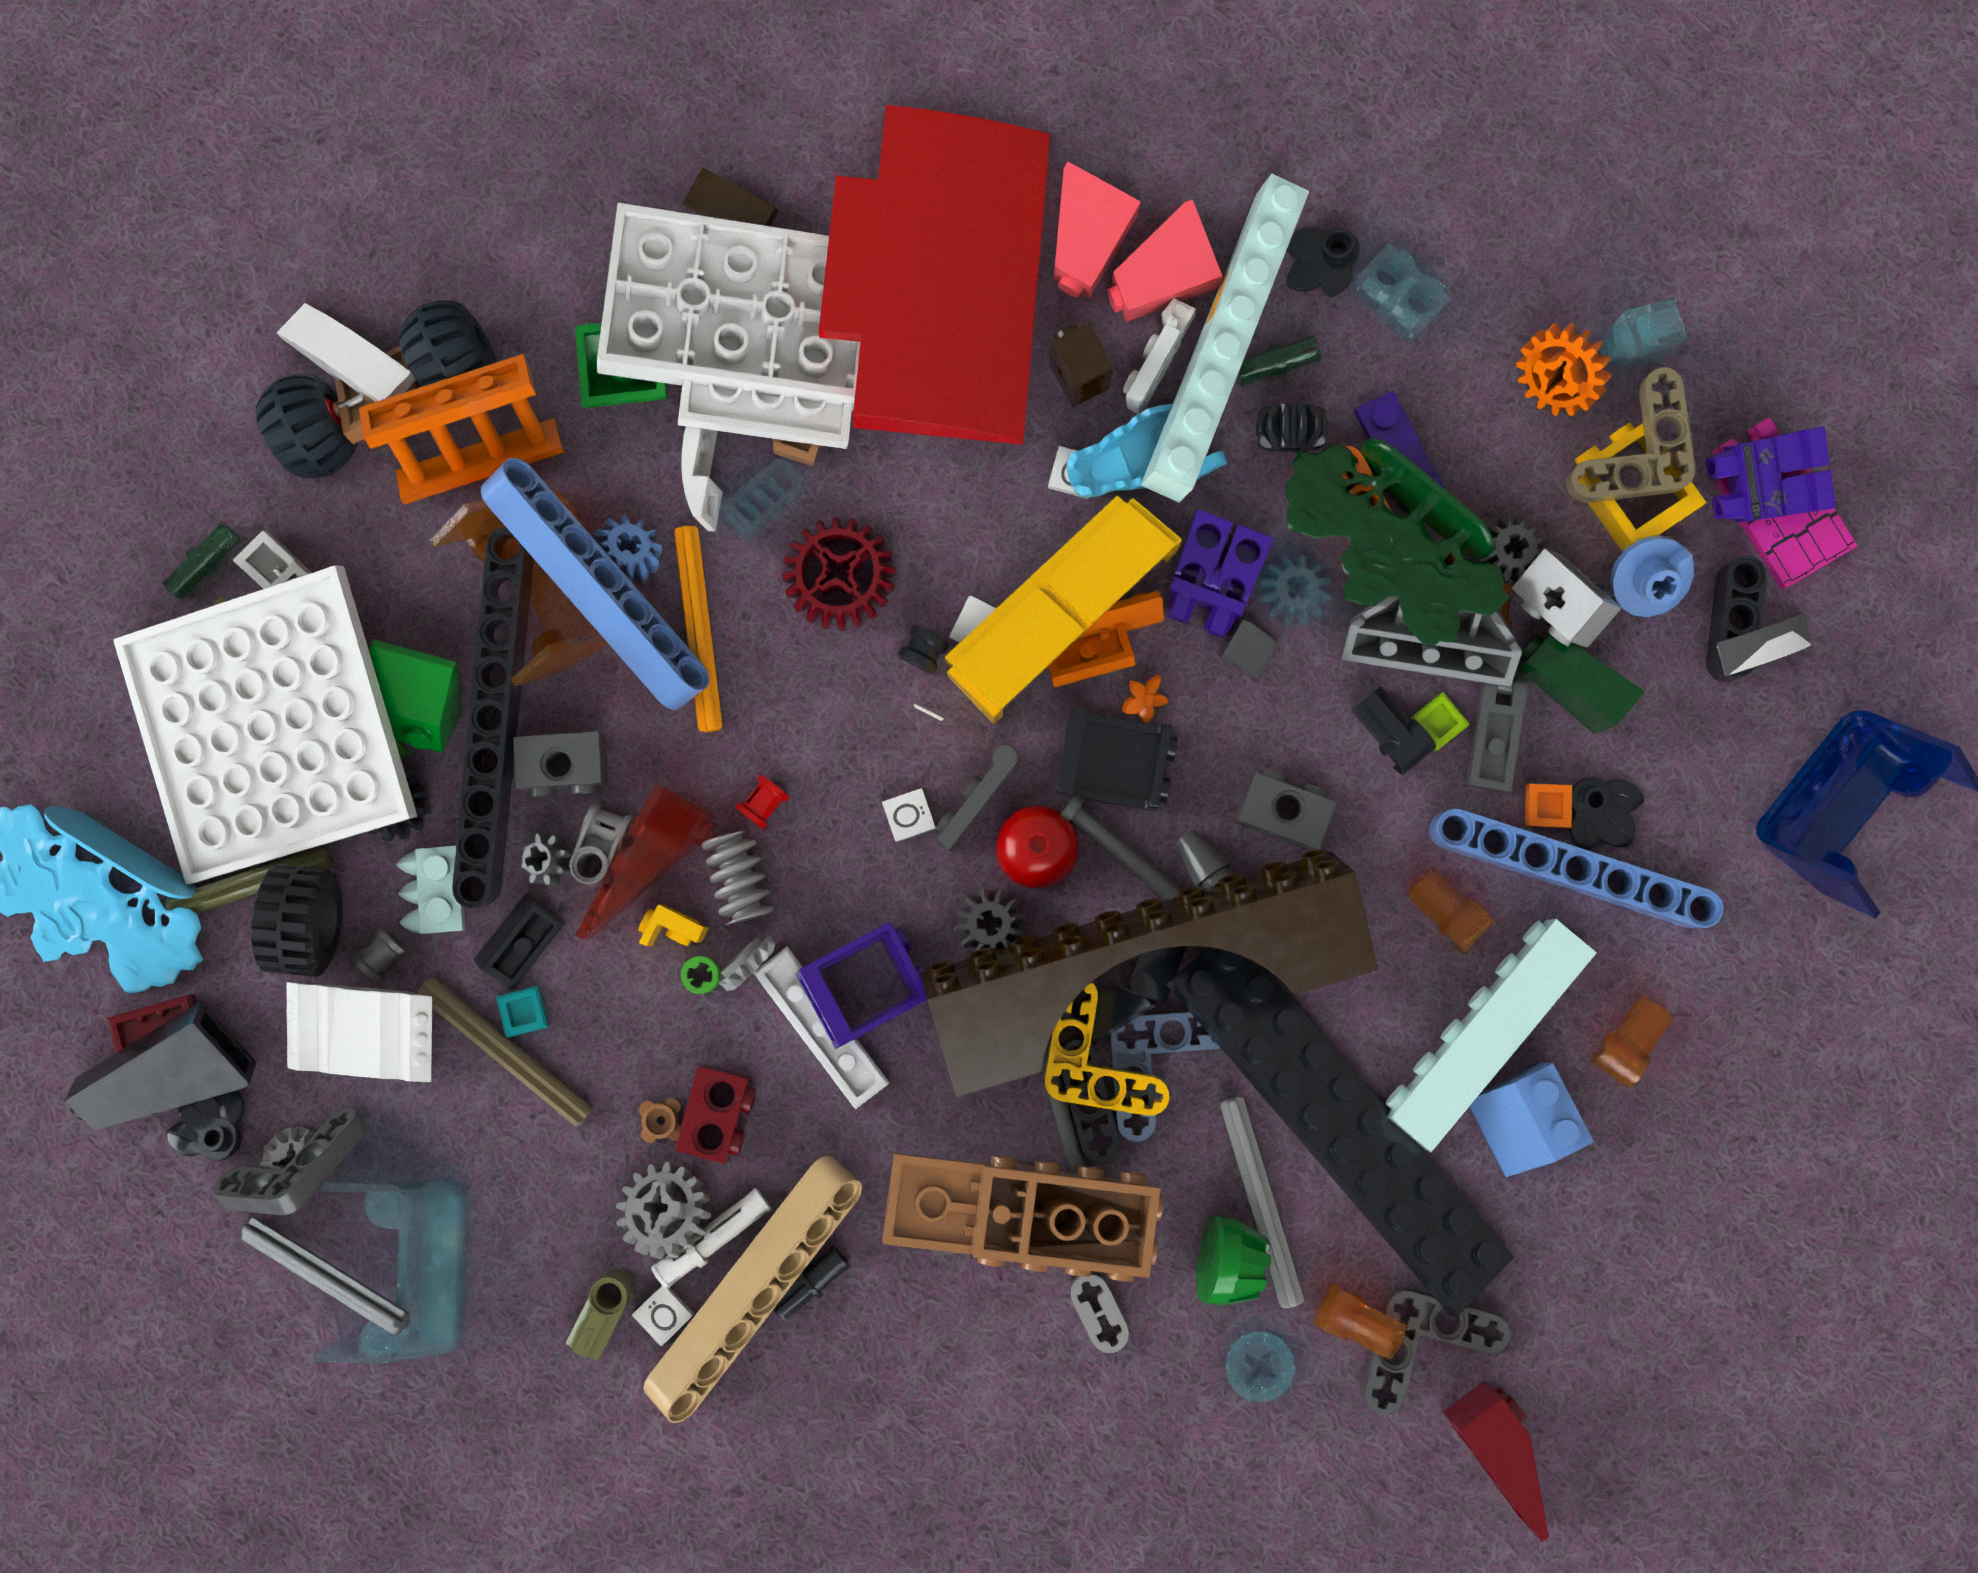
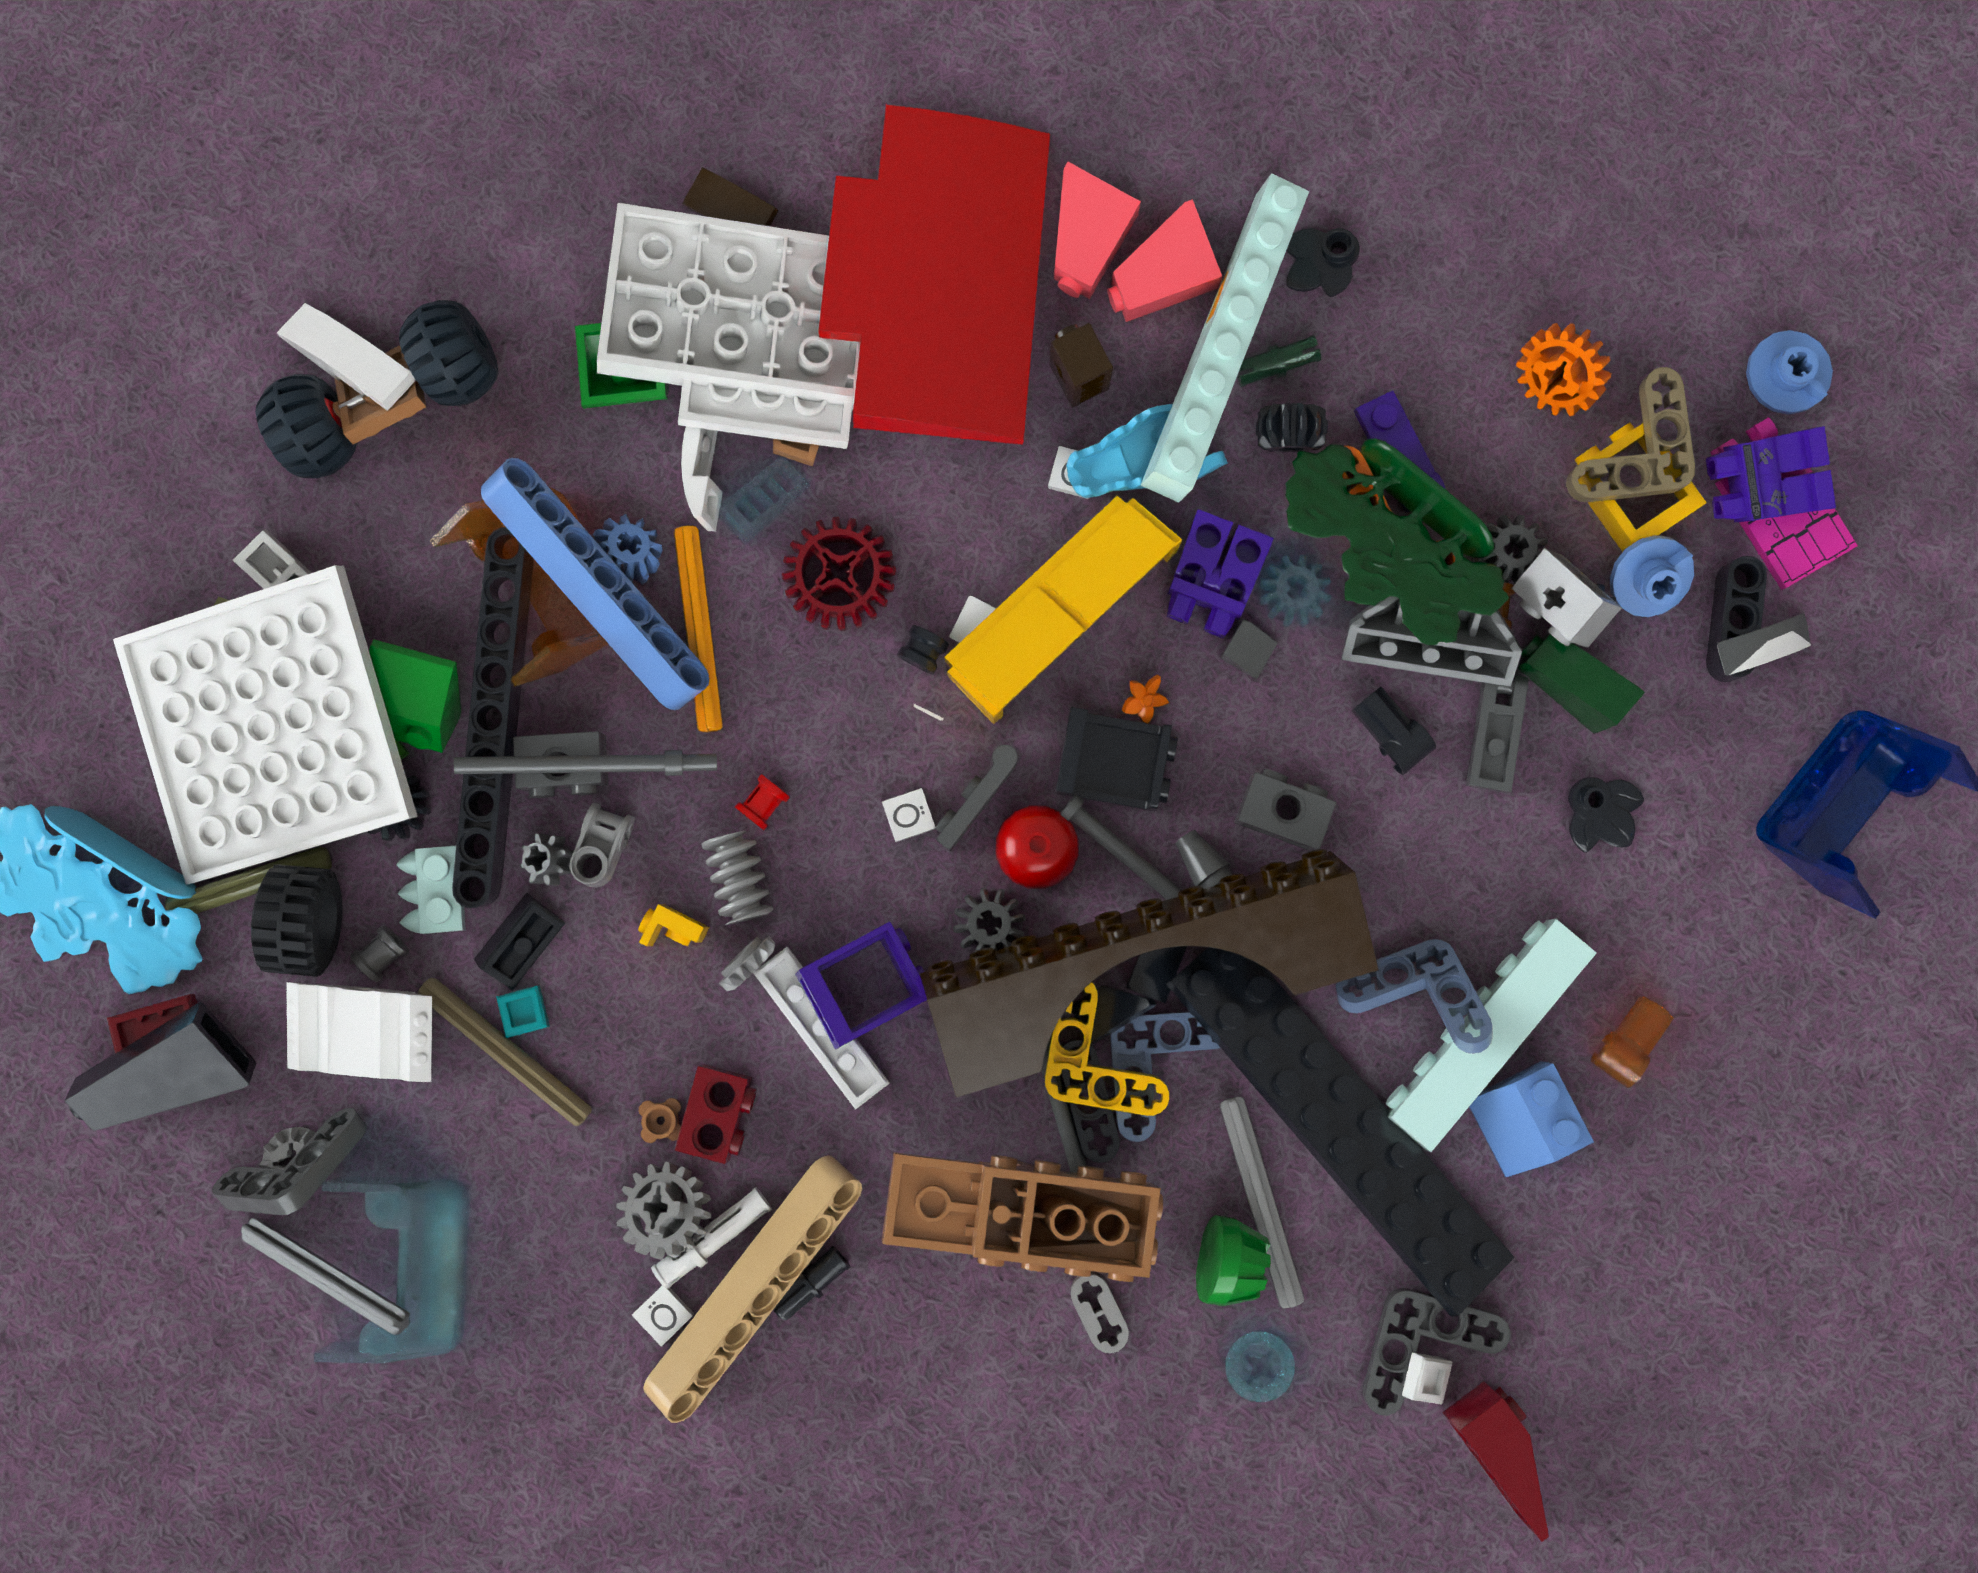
(201, 561): clear green pin -> none
(201, 1123): black plate -> none
(452, 400): orange fence -> none
(601, 1315): olive piece -> none
(663, 837): clear red wedge -> none
(671, 763): none -> dark grey bar
(694, 963): bright green bush -> none
(1106, 643): orange bracket -> none
(1158, 354): white hinge -> none
(1352, 1319): clear orange piece -> none
(1391, 301): clear light blue brick -> none
(1427, 1378): none -> white tile
(1432, 979): none -> sand blue beam
(1441, 720): lime tile -> none
(1452, 913): clear orange piece -> none
(1548, 806): orange plate -> none
(1595, 869): medium blue beam -> none
(1643, 335): clear light blue brick -> none
(1789, 372): none -> medium blue piece

